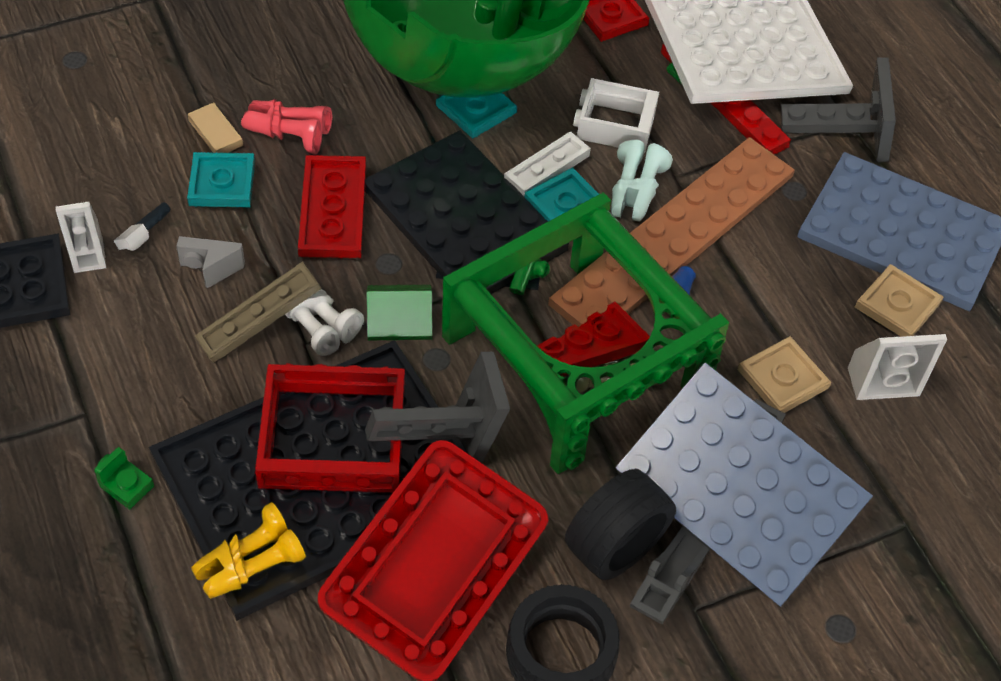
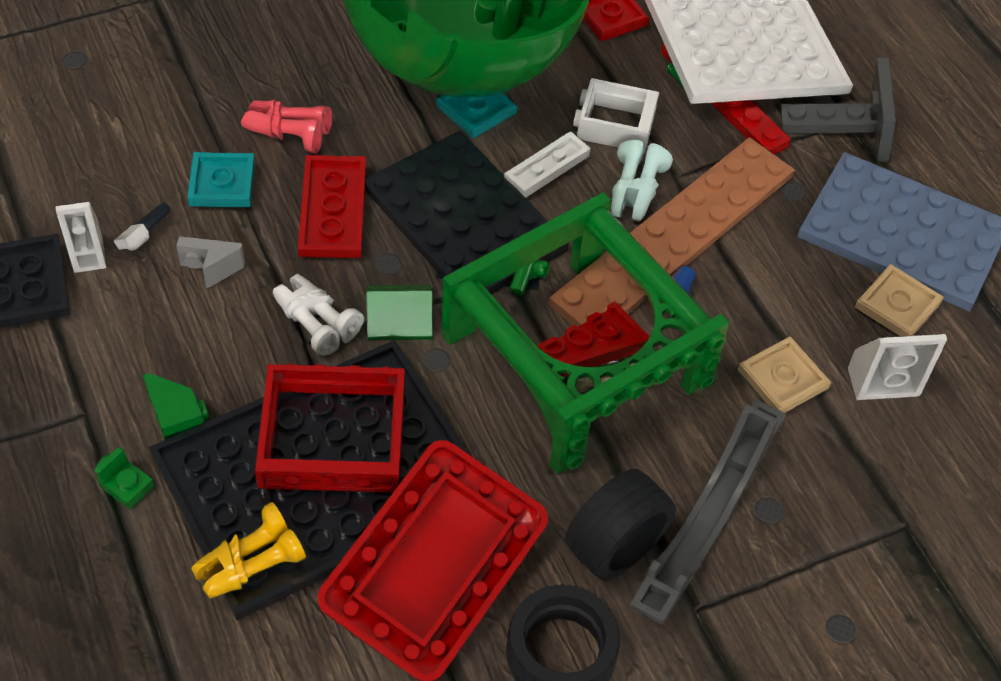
(174, 405): none -> green slope
(215, 129): tan tile -> none
(257, 312): dark tan tile -> none
(473, 418): dark grey piece -> none
(560, 194): teal plate -> none
(746, 483): sand blue plate -> none

